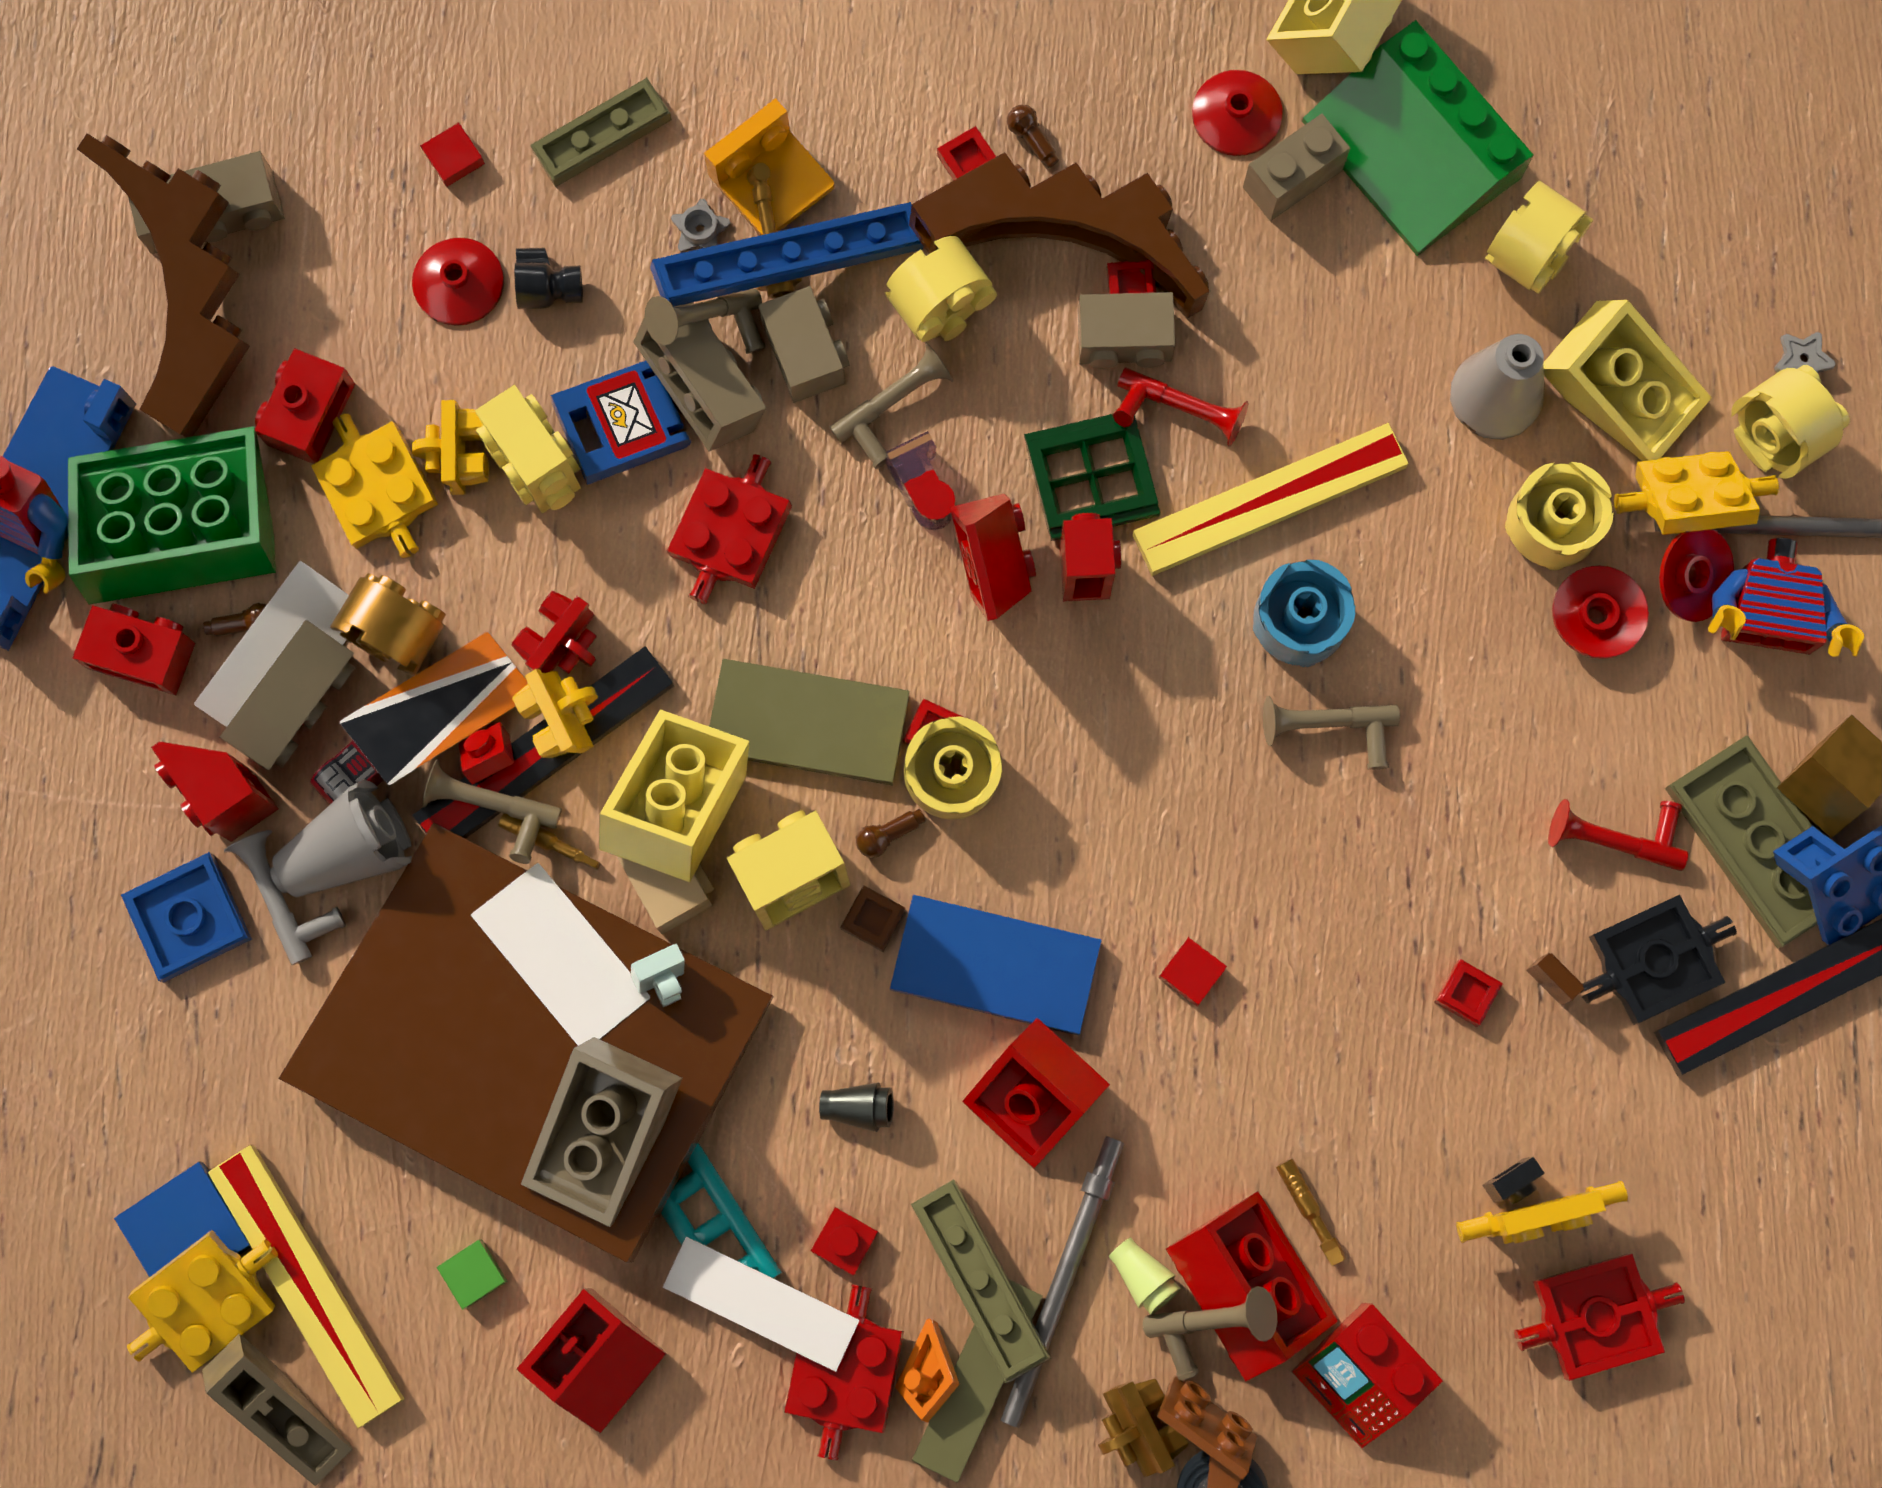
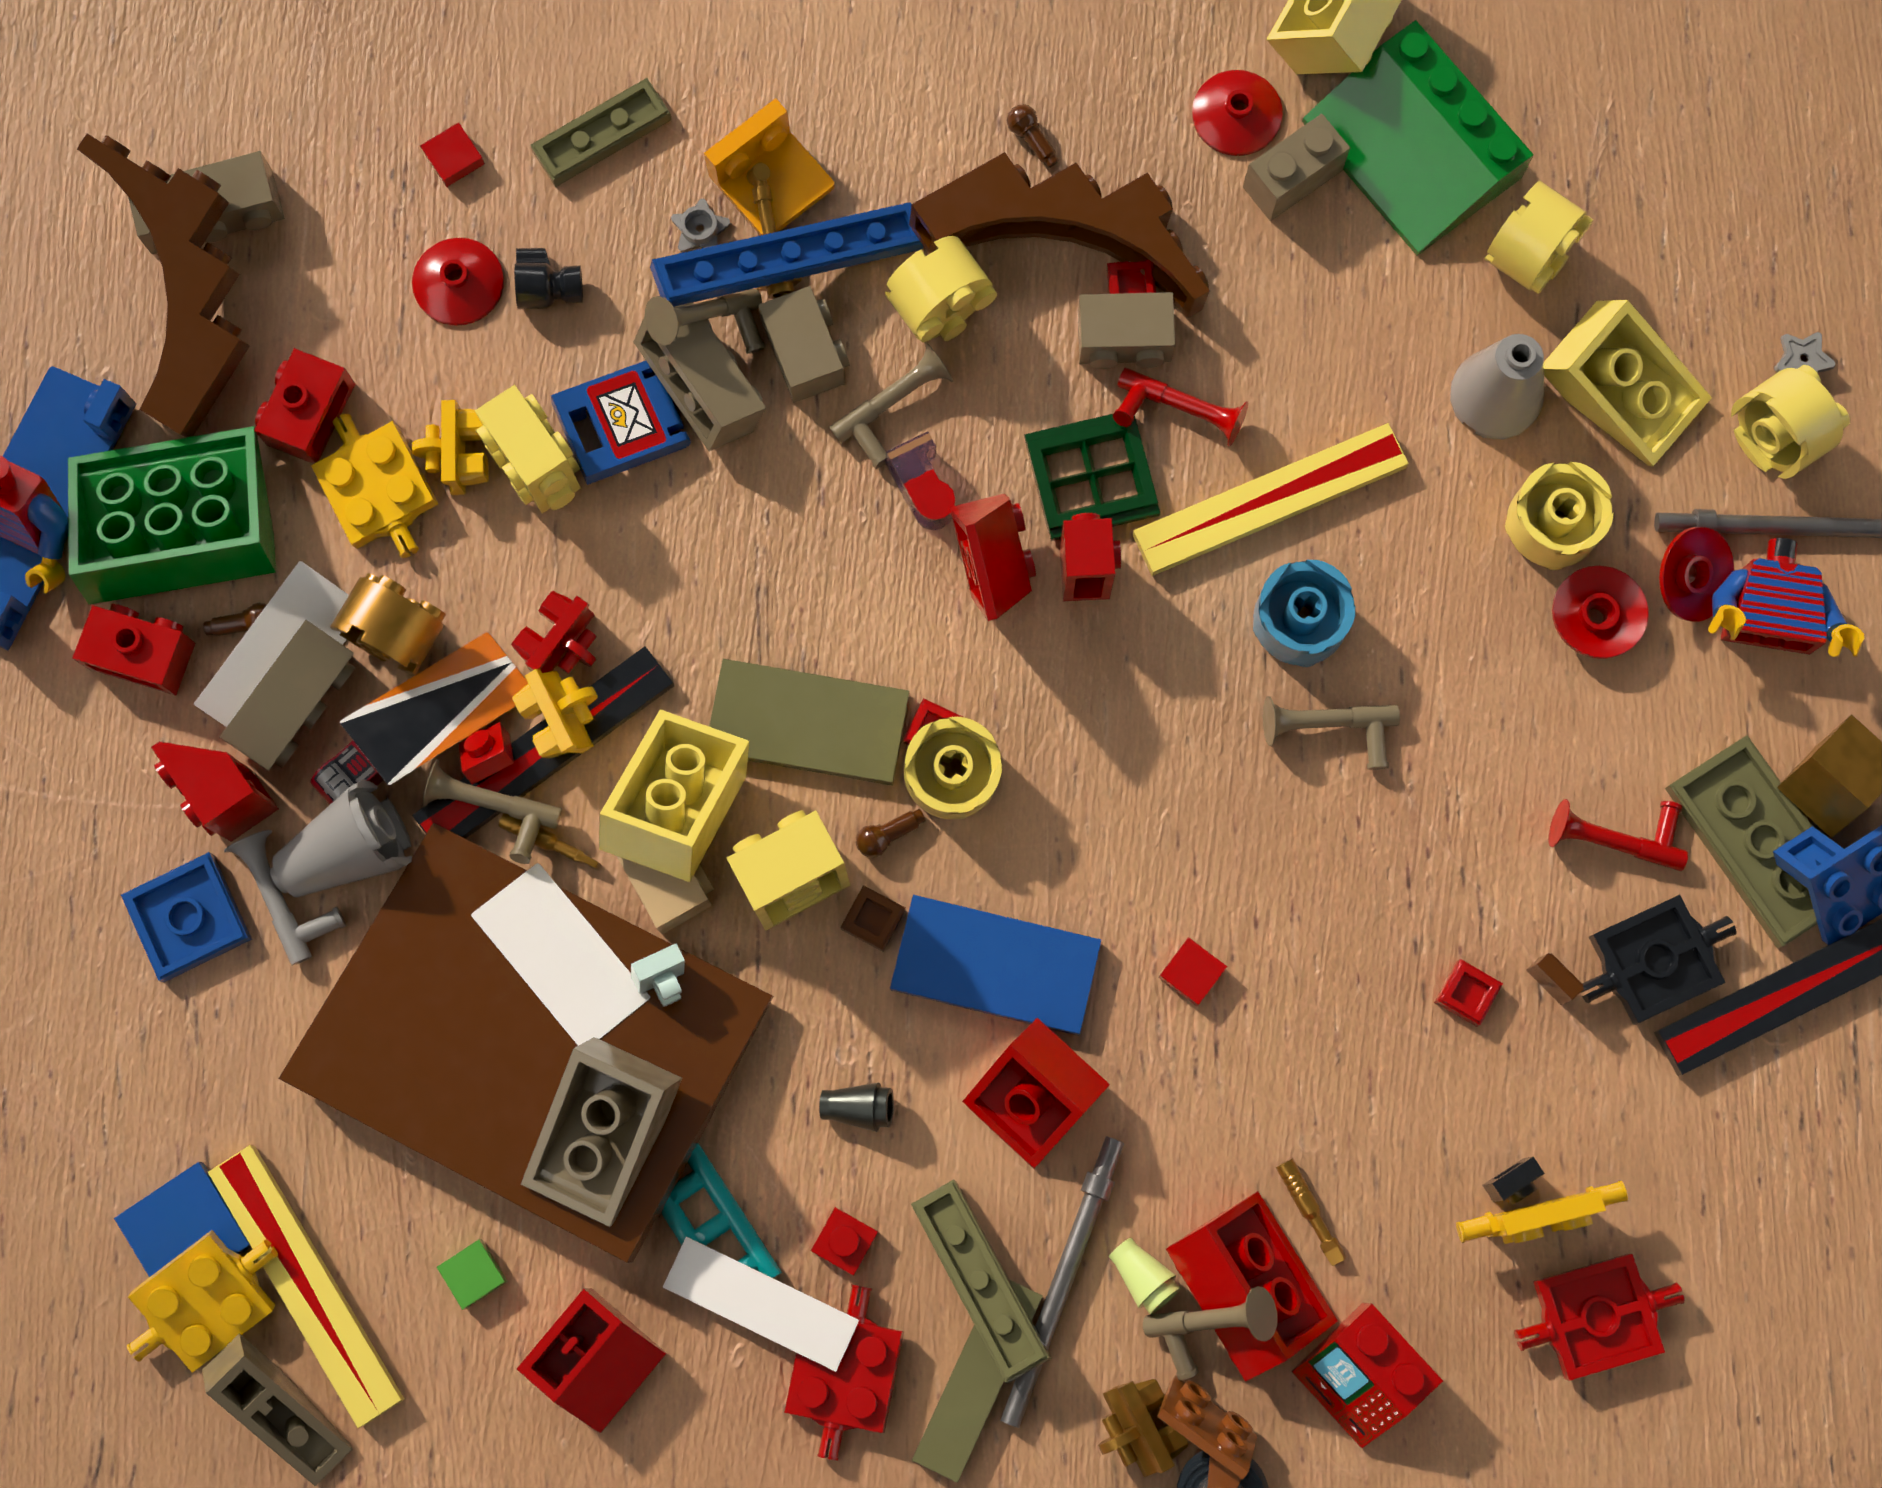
(729, 528): red plate -> none
(928, 1373): orange piece -> none
(965, 153): red plate -> none
(1696, 493): yellow plate -> none

